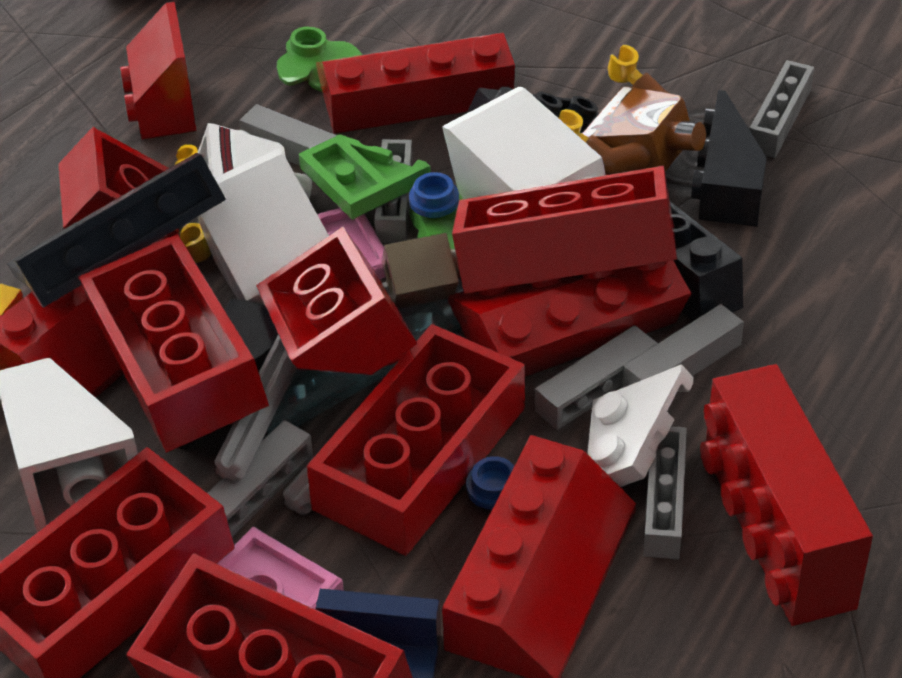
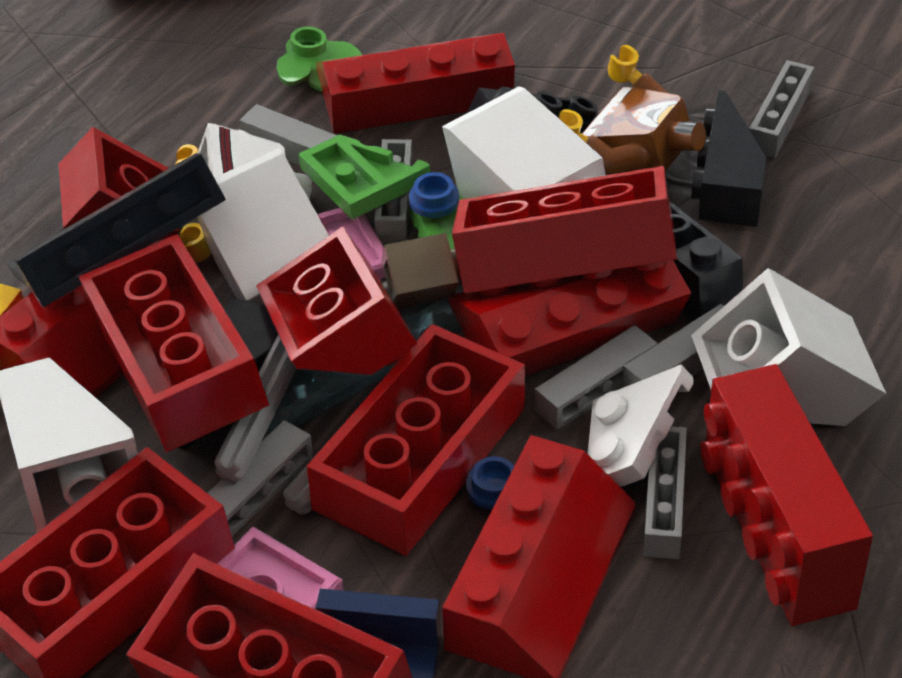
(158, 78): red slope -> none
(801, 334): none -> white slope

